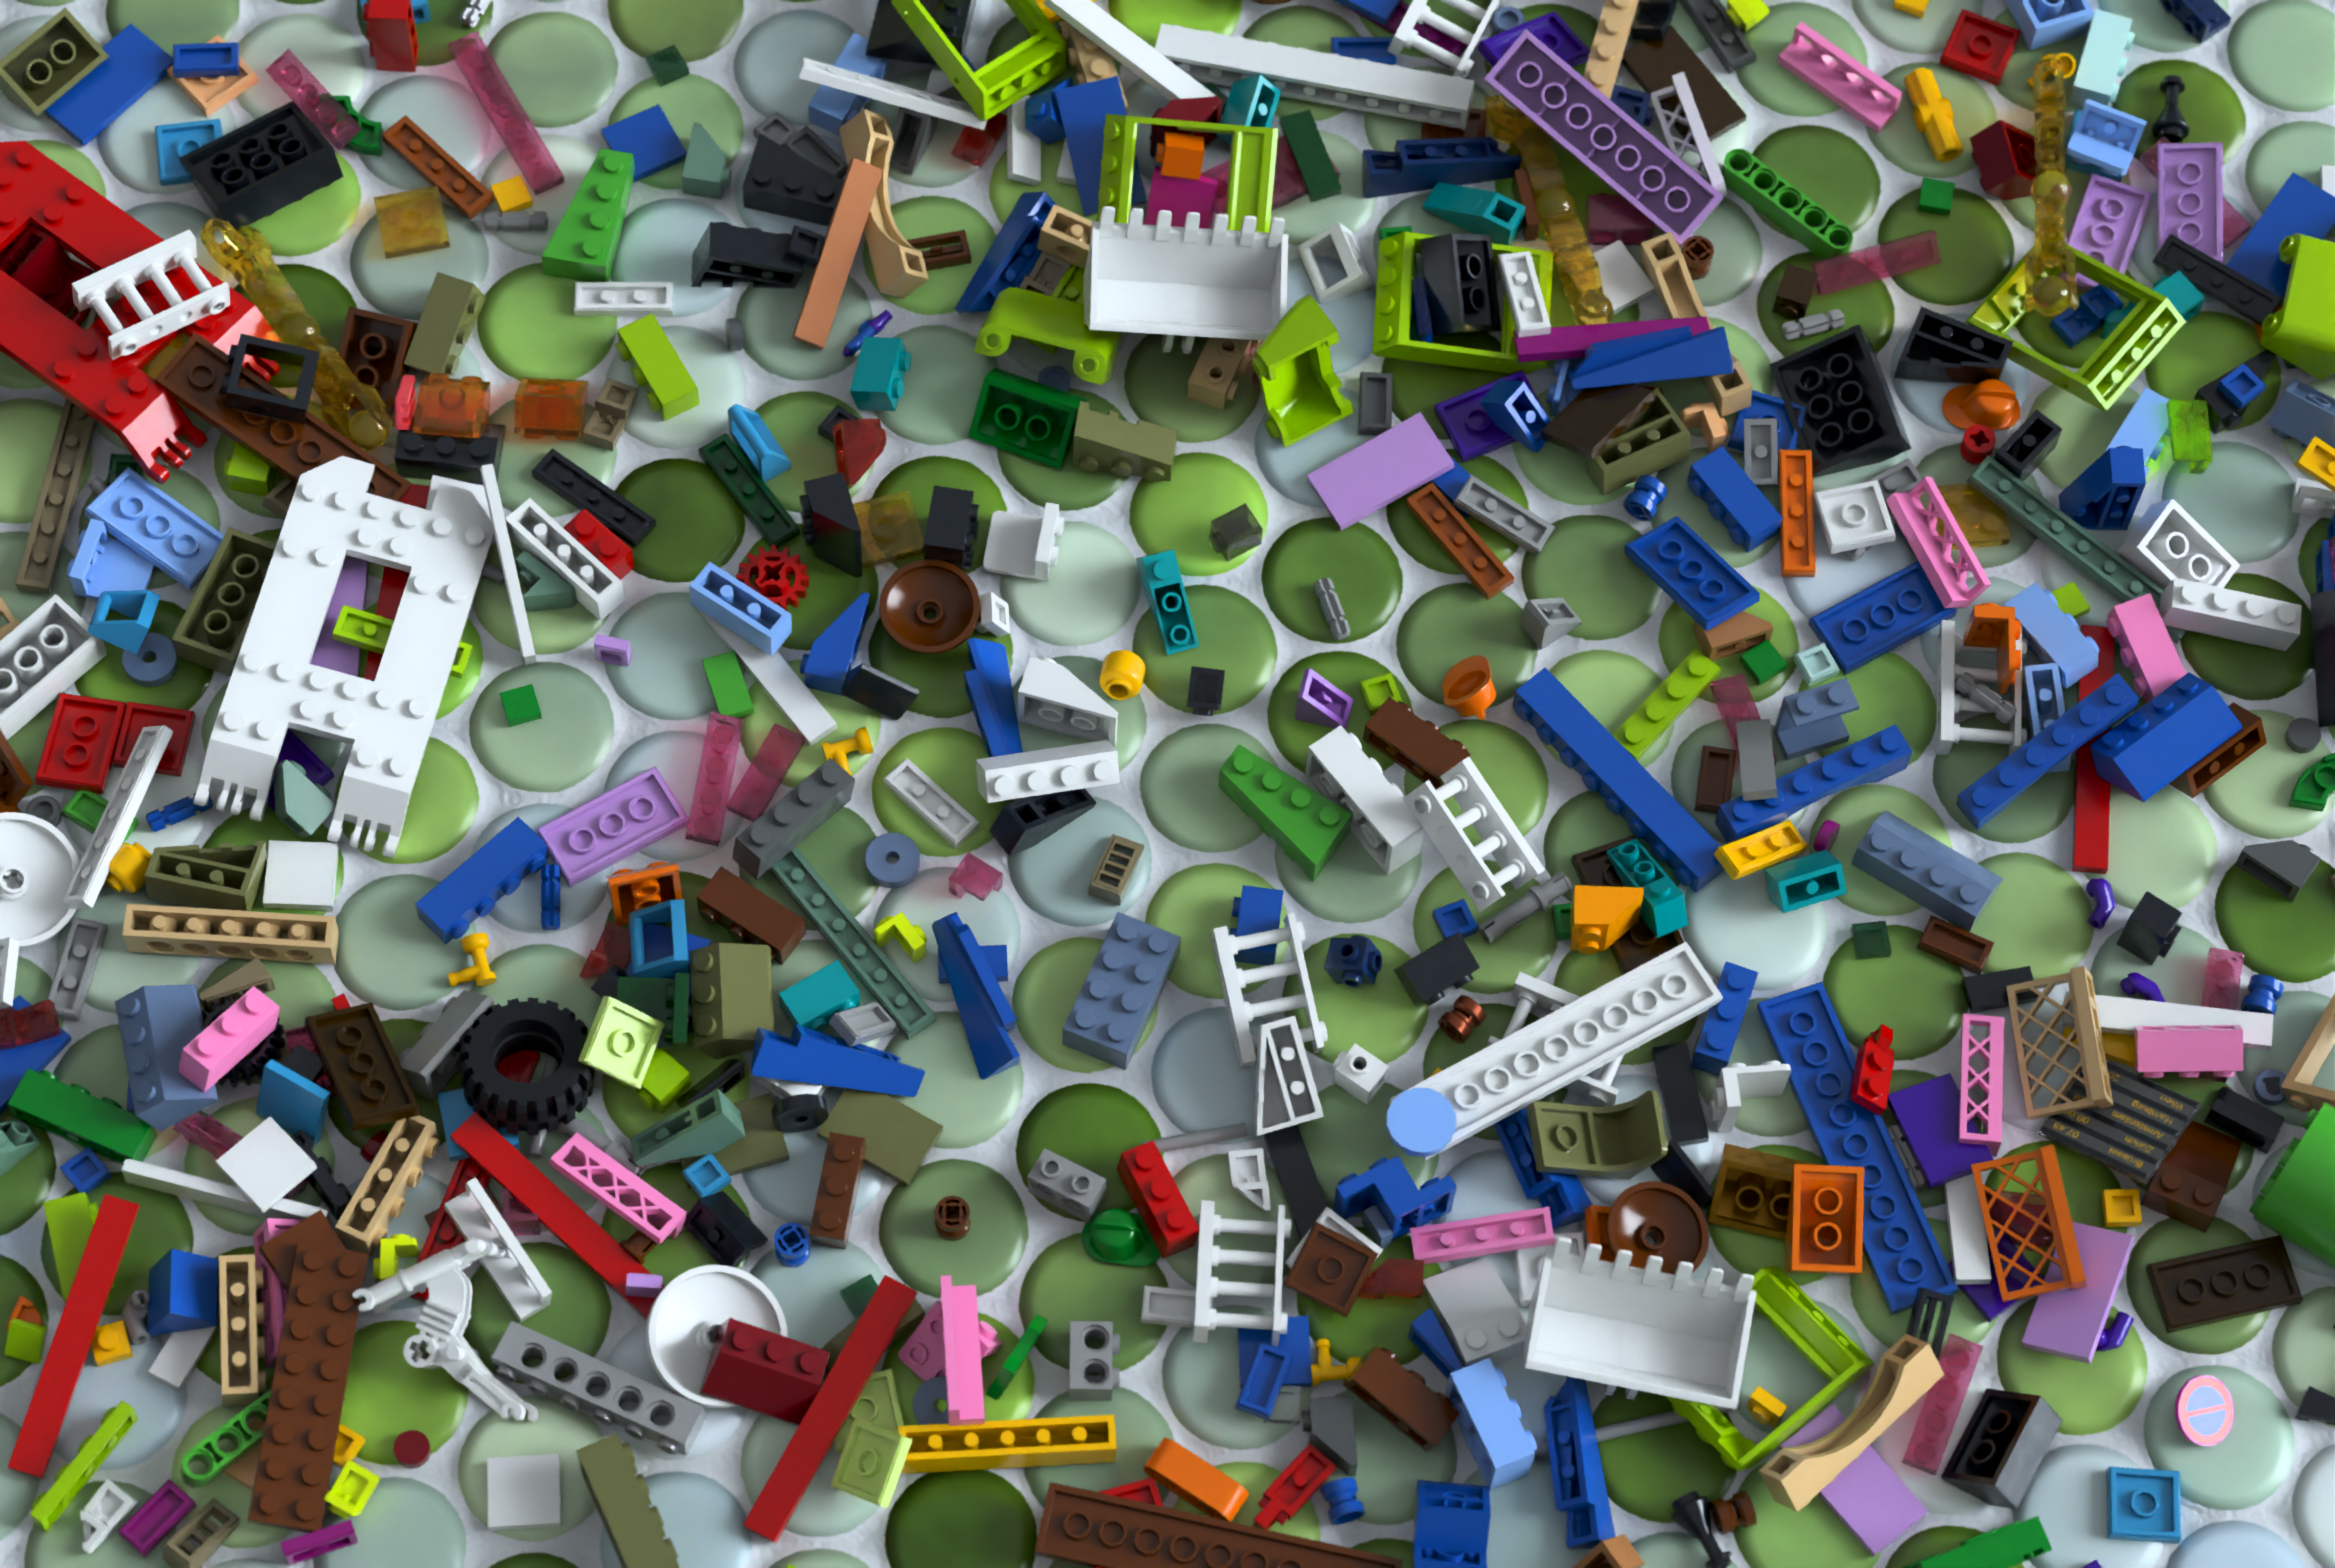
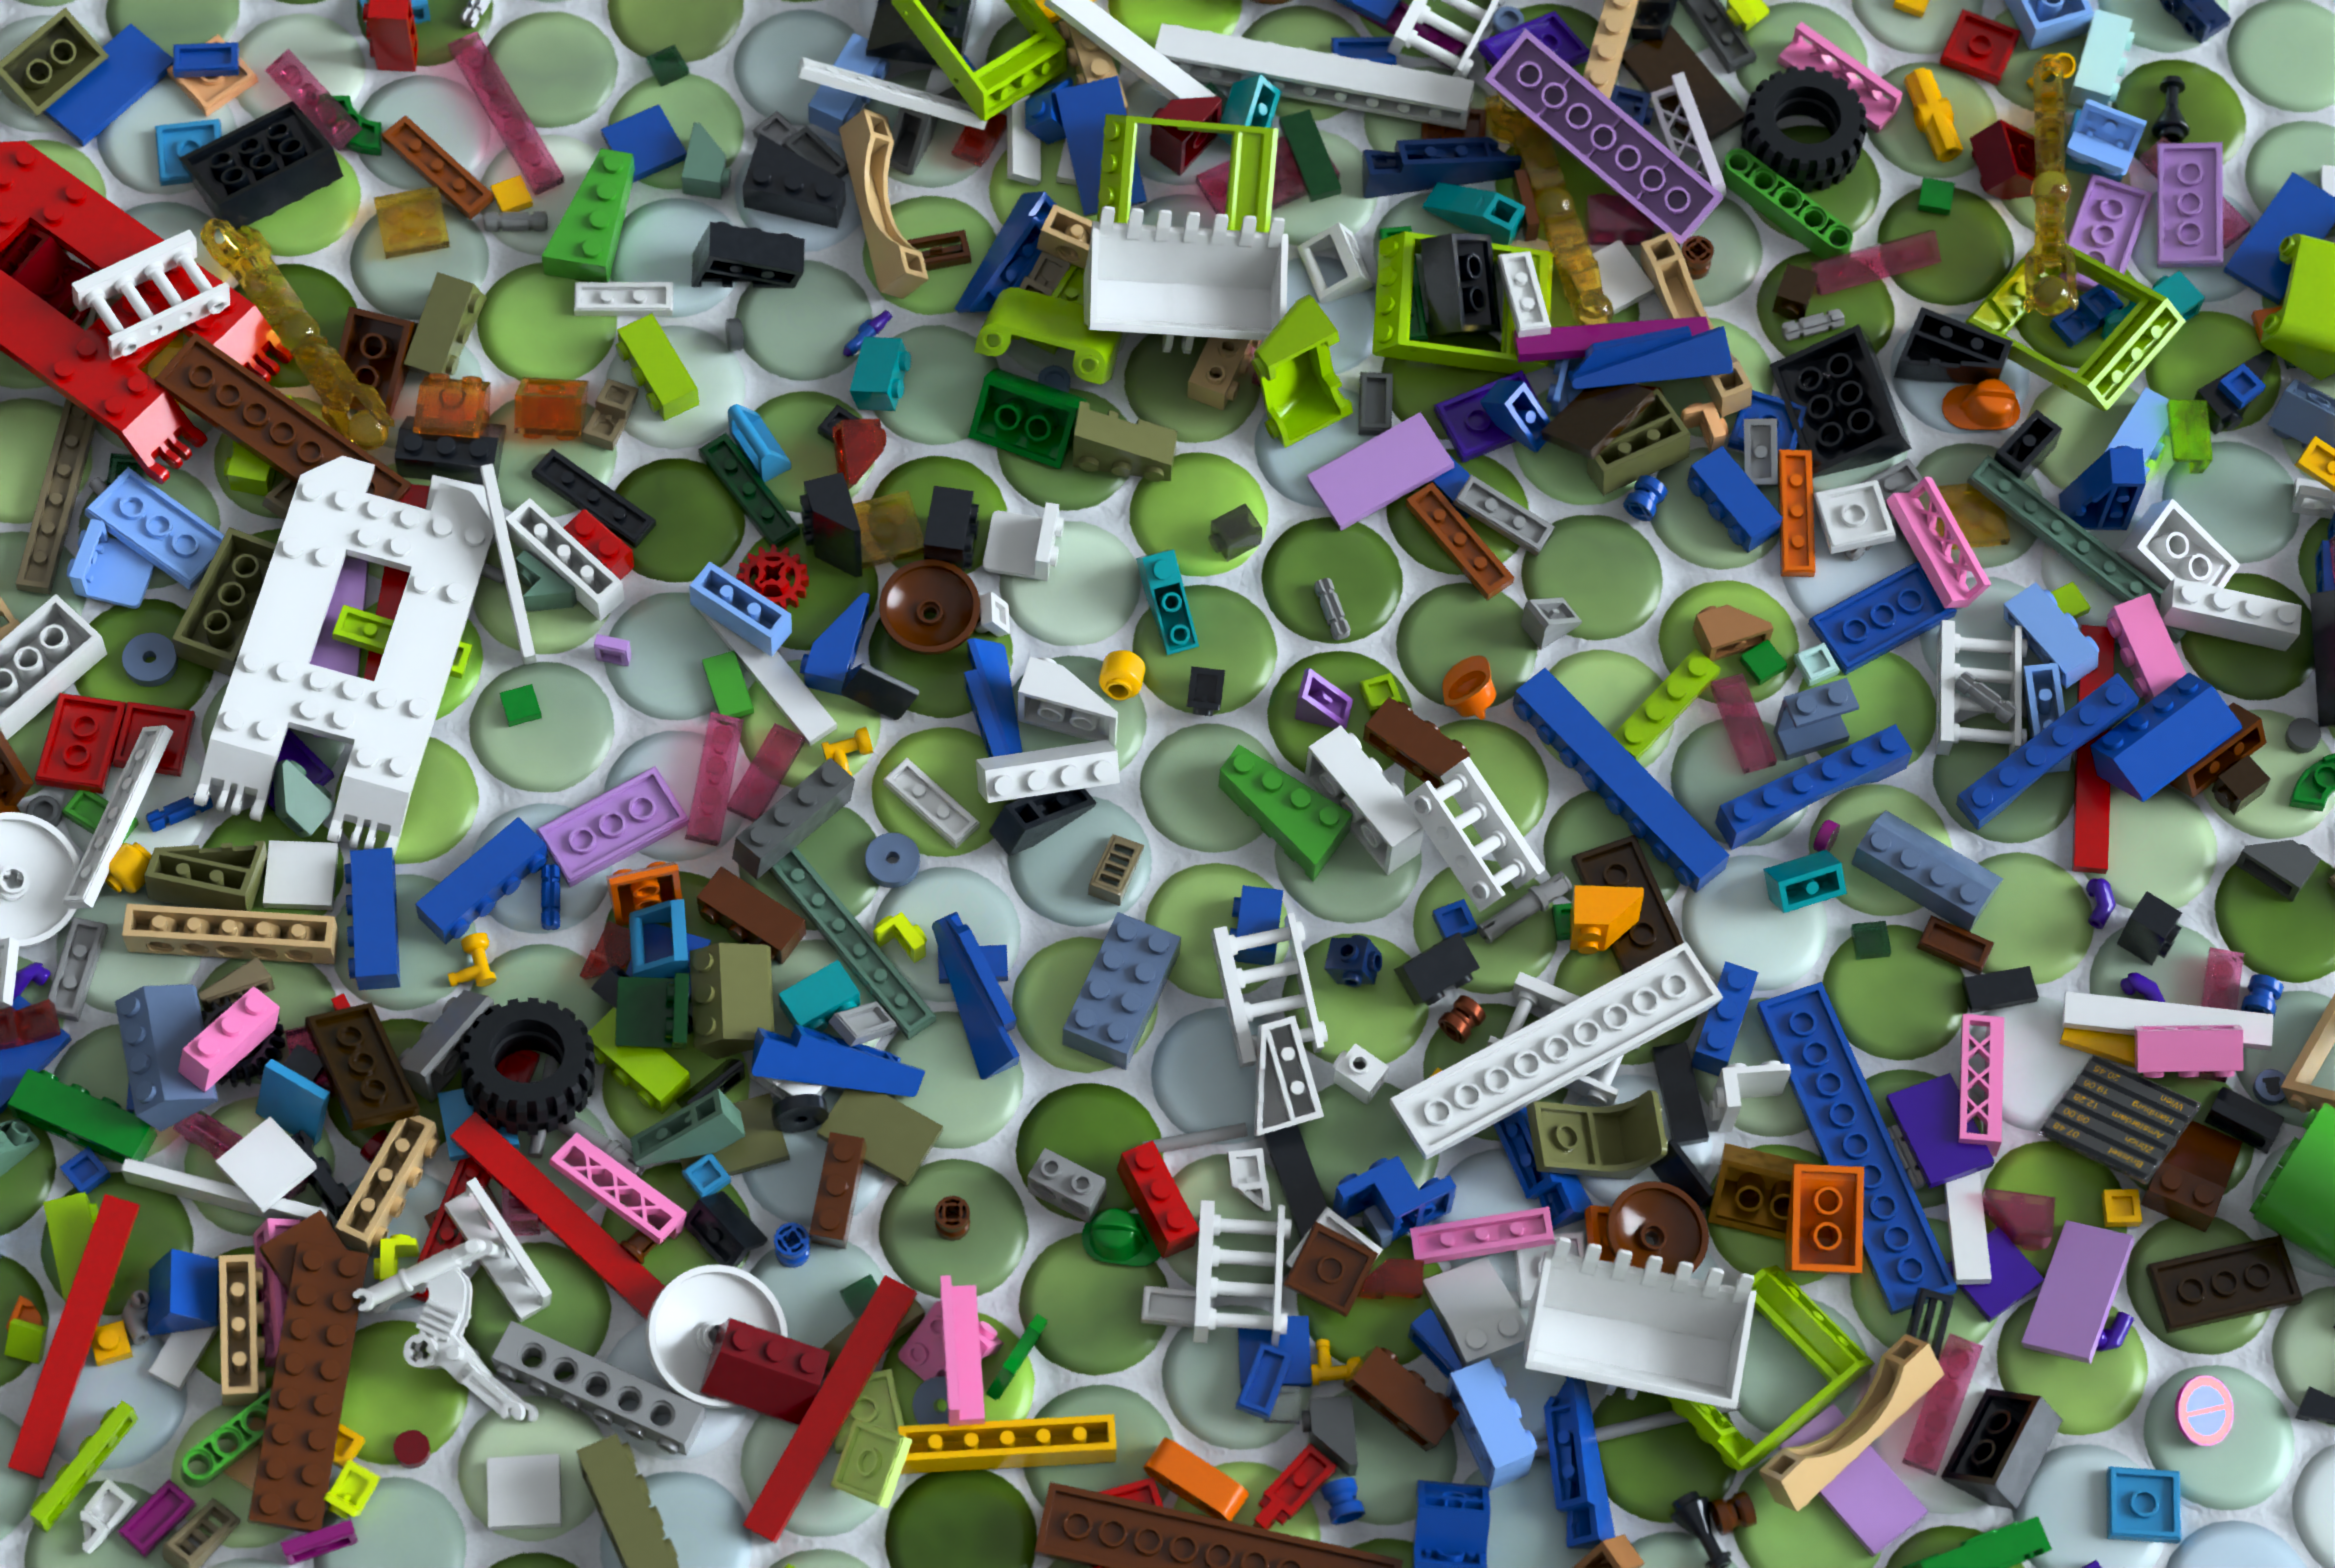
(32, 972): none -> dark purple arm
(124, 633): dark azure tile -> none
(265, 403): black window -> none
(374, 919): none -> blue brick
(405, 402): coral tile -> none
(621, 1042): yellowish green tile -> none
(643, 1285): lavender tile -> none
(804, 246): black tile -> none
(837, 253): nougat tile -> none
(975, 878): clear pink panel -> none
(1086, 1360): light grey brick -> none
(1180, 155): orange brick -> none
(1181, 197): dark pink tile -> none
(1421, 310): clear blue tile -> none
(1421, 1121): light blue tile -> none
(1663, 901): teal slope -> none
(1692, 573): blue tile -> none
(1714, 778): reddish brown tile -> none
(1756, 760): light grey tile -> none
(1761, 850): yellow tile -> none
(1766, 1408): yellow plate -> none
(1809, 95): none -> black tyre
(1873, 1071): red hinge -> none
(1976, 452): red wheel -> none
(1996, 628): orange bracket -> none
(2059, 1218): orange fence -> none
(2088, 1035): tan fence -> none
(2217, 280): black tile -> none
(2240, 785): none -> dark brown brick

